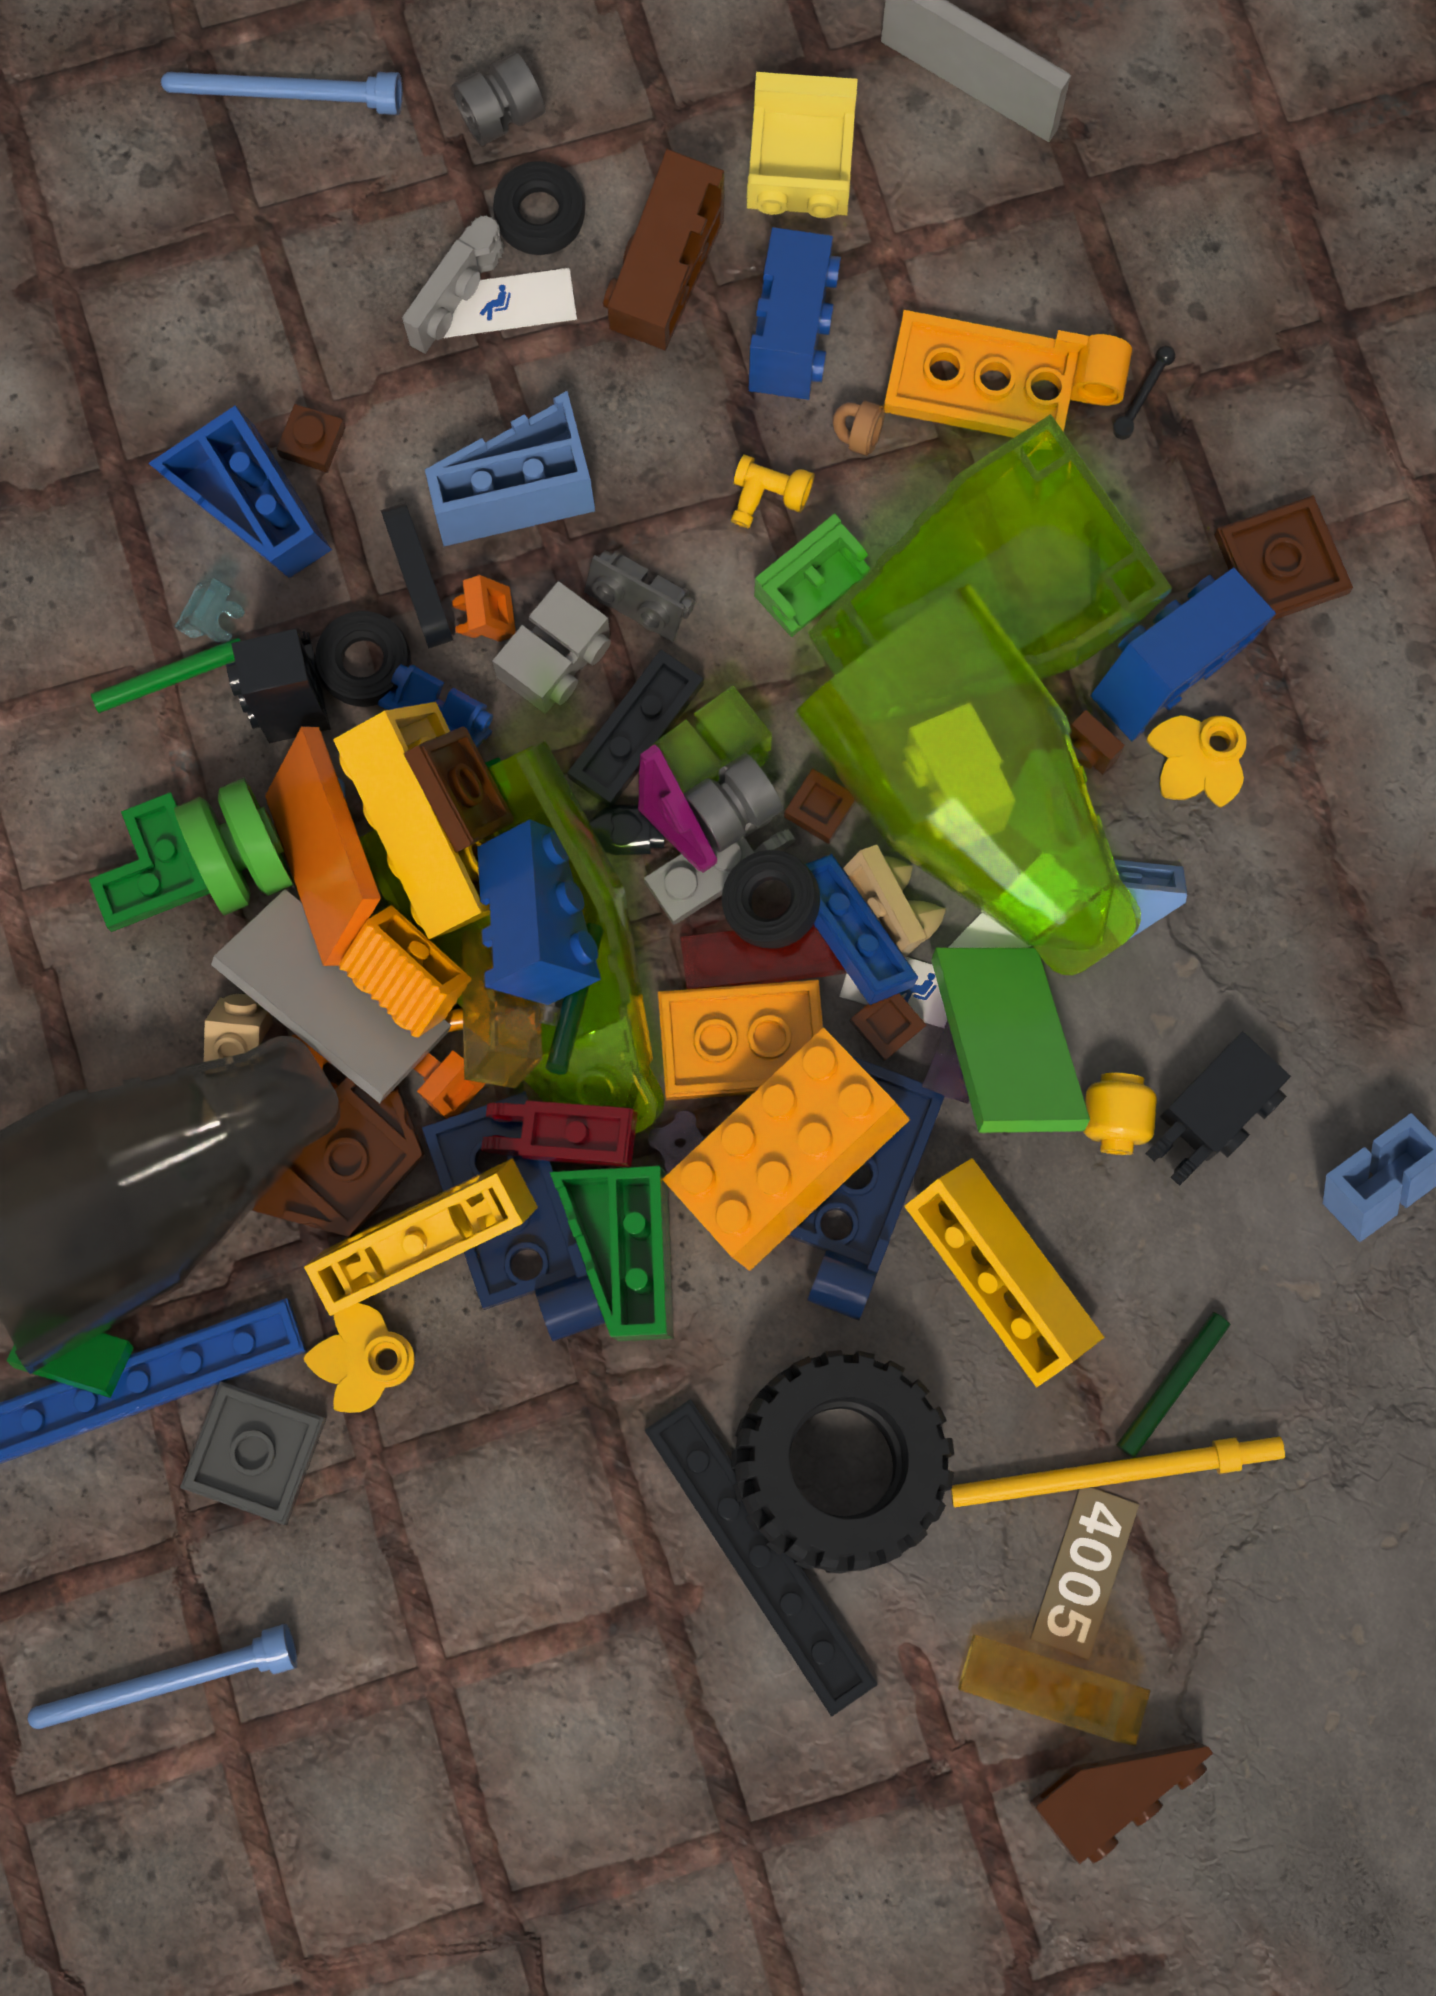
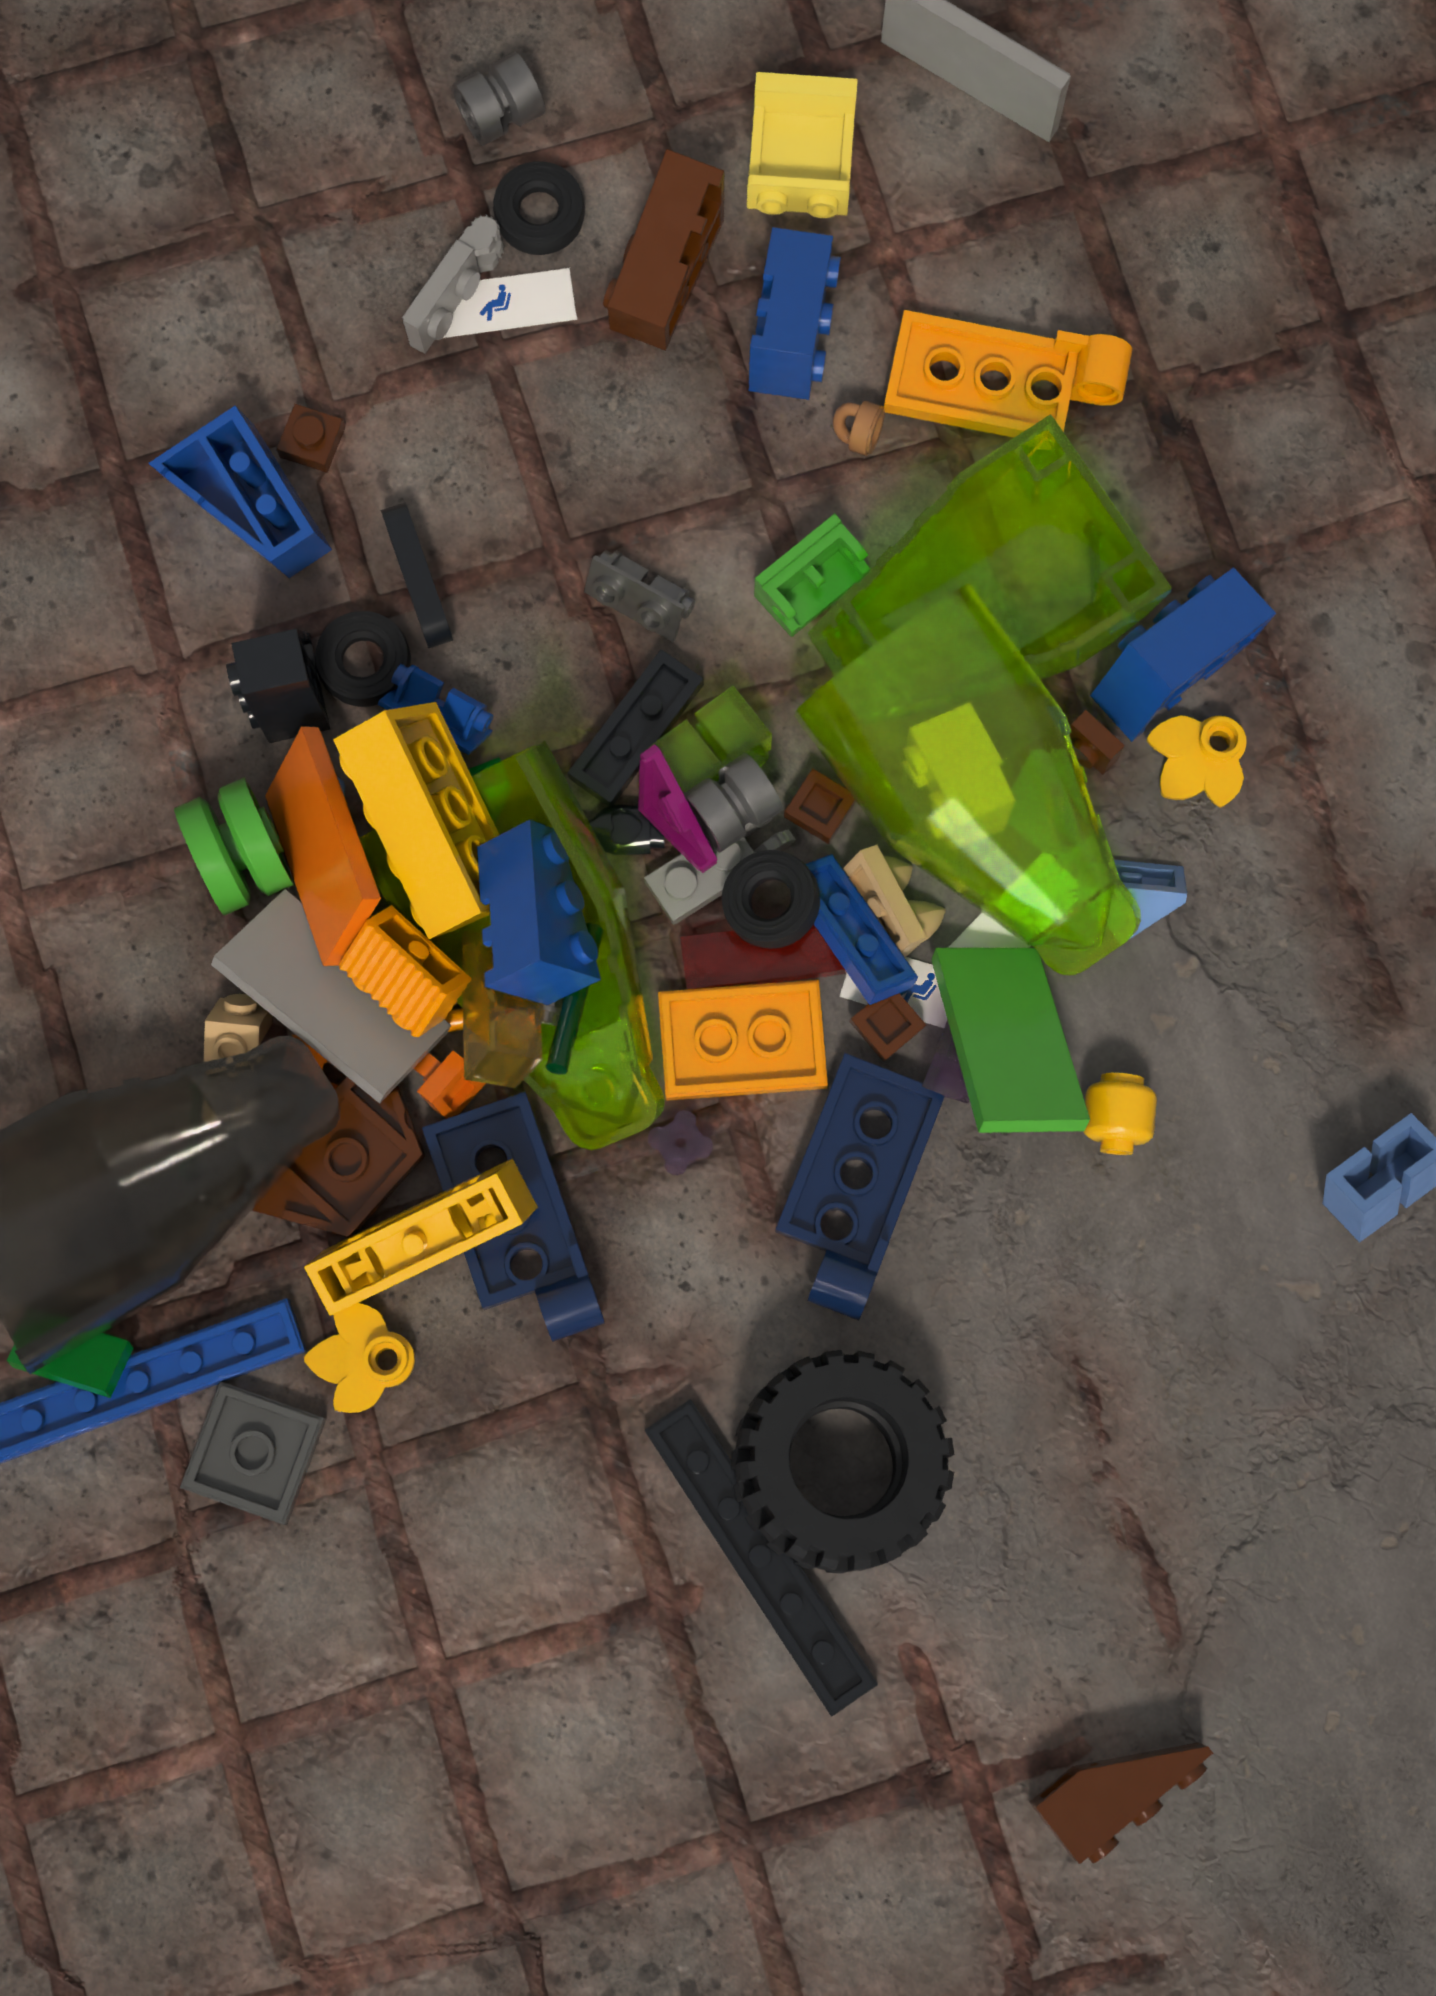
(162, 875): green plate -> none
(164, 676): green bar -> none
(204, 608): clear light blue tile -> none
(270, 1651): medium blue piece -> none
(379, 92): medium blue piece -> none
(459, 788): reddish brown tile -> none
(487, 609): orange tile -> none
(514, 479): medium blue wedge -> none
(565, 639): light grey piece -> none
(565, 1132): dark red hinge -> none
(625, 1245): green wedge -> none
(757, 478): yellow piece -> none
(786, 1149): light orange brick -> none
(1004, 1272): yellow brick -> none
(1054, 1690): clear yellow slope -> none
(1084, 1572): dark tan sticker -> none
(1124, 425): black hinge -> none
(1173, 1384): dark green bar -> none
(1220, 1103): black hinge -> none
(1223, 1455): yellow bar -> none
(1286, 557): reddish brown tile -> none

